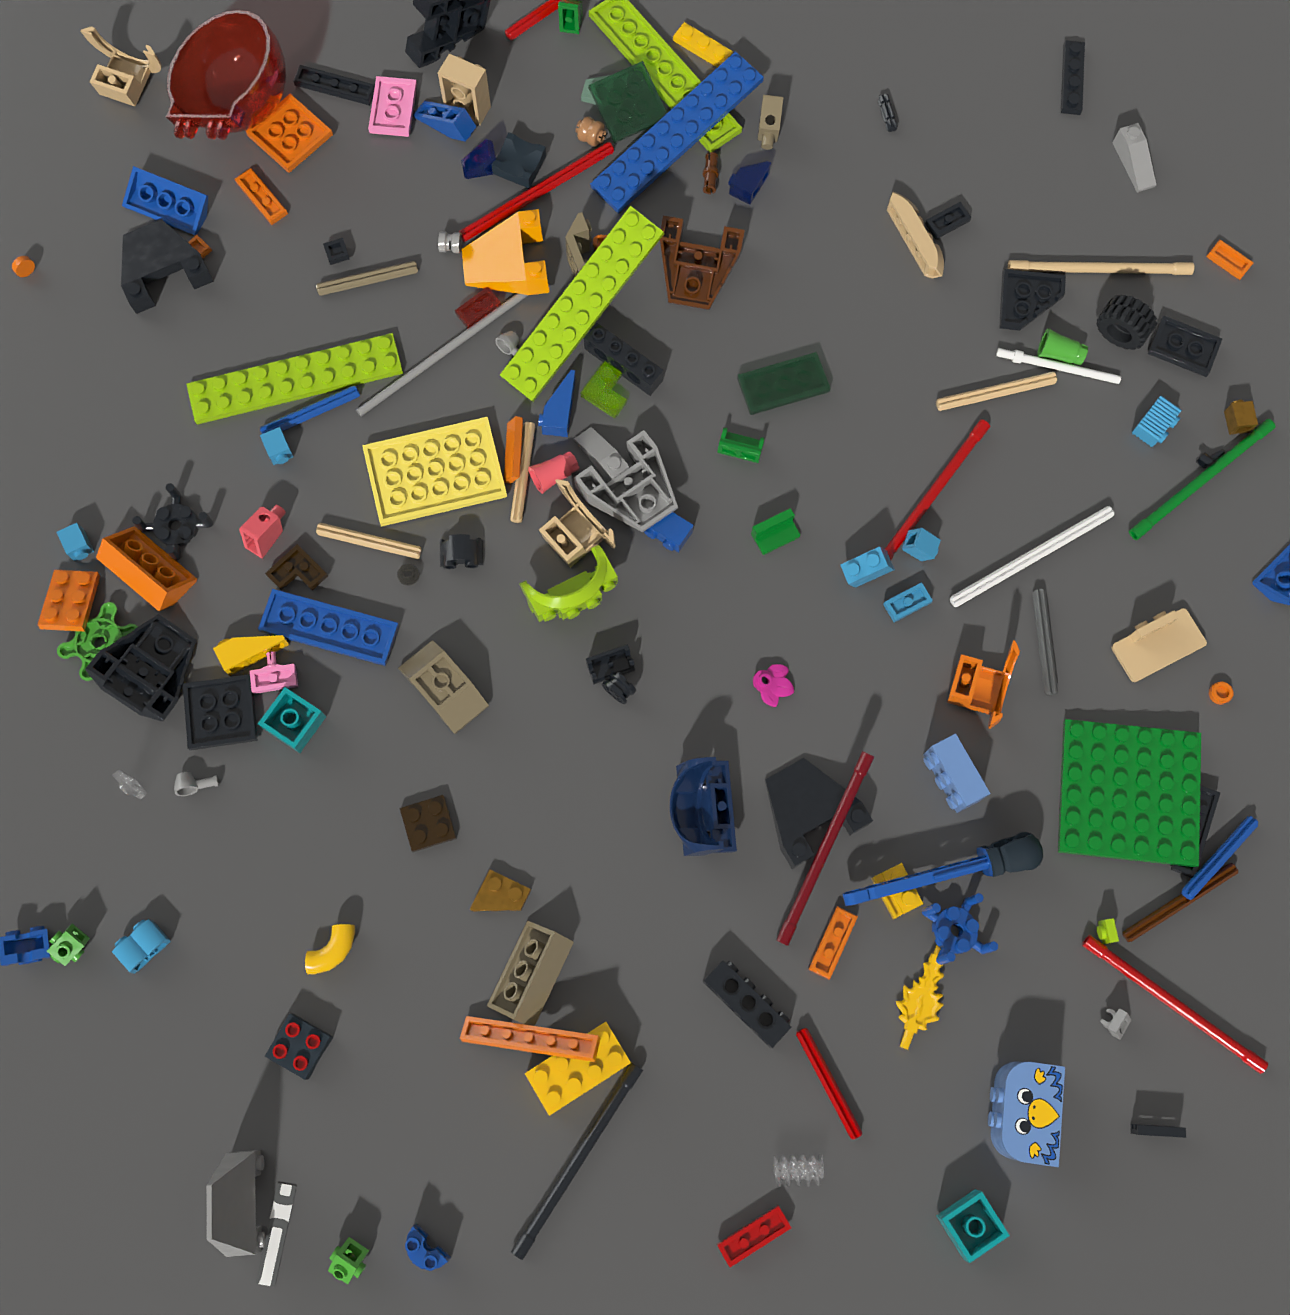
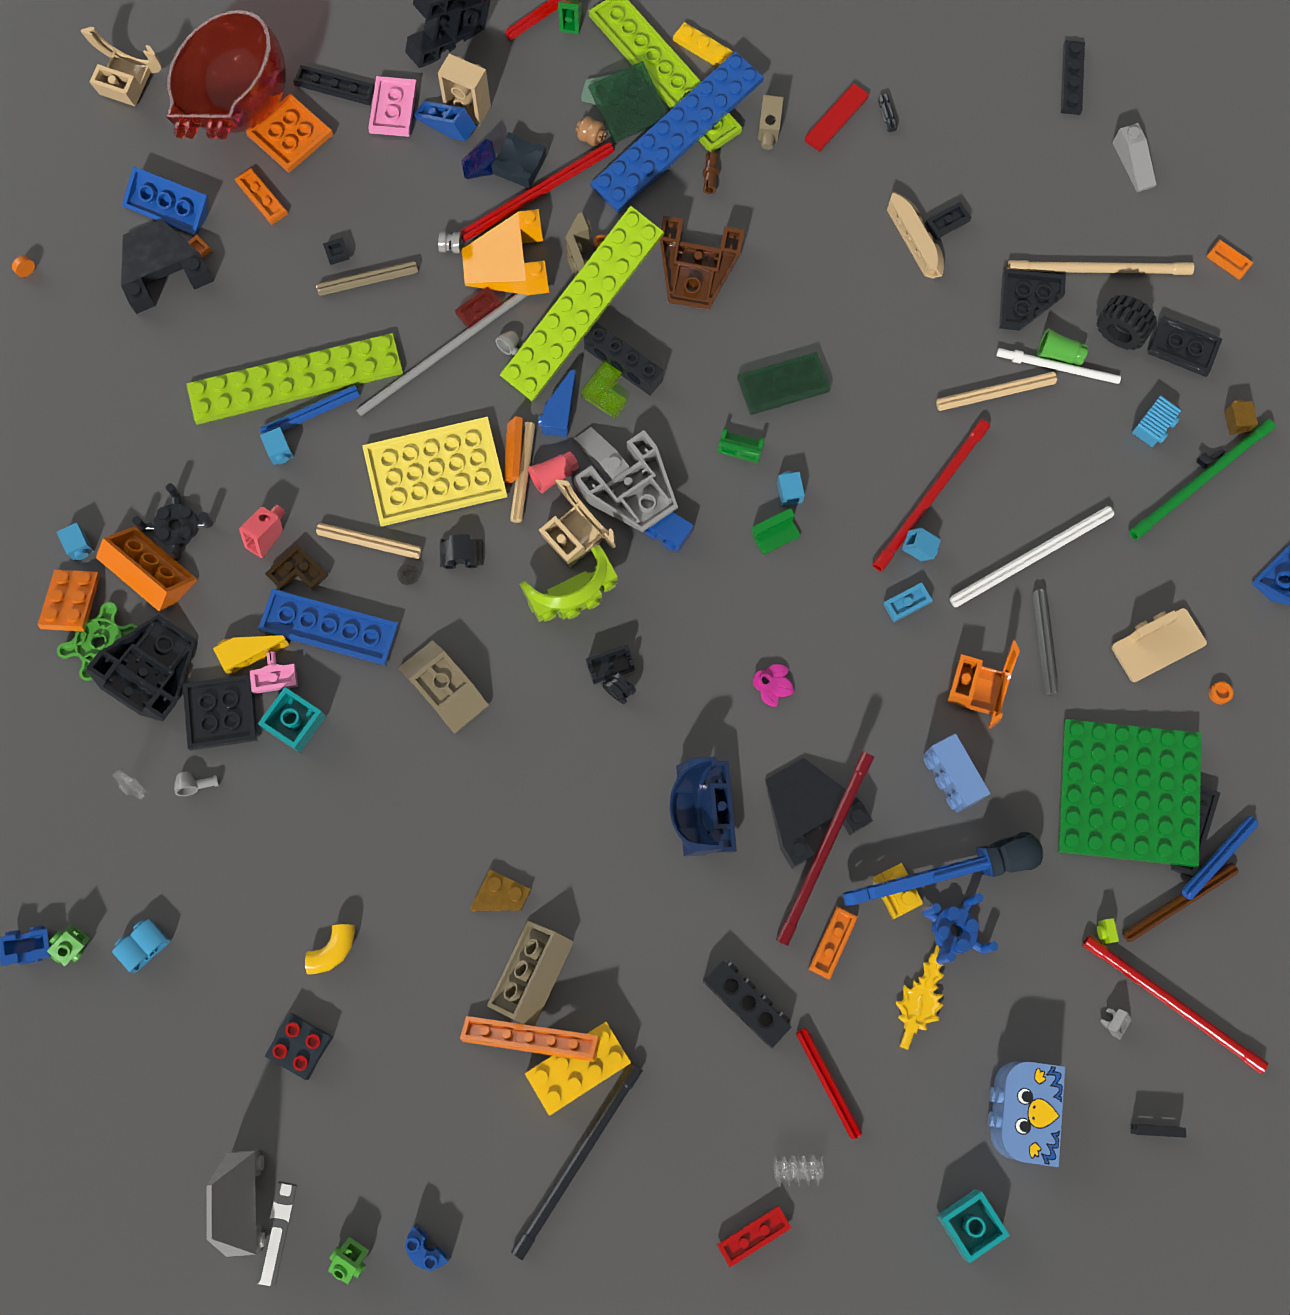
(427, 823): dark brown plate -> none
(748, 181): clear blue slope -> none
(790, 488): none -> dark azure brick
(836, 117): none -> red tile
(867, 567): dark azure brick -> none

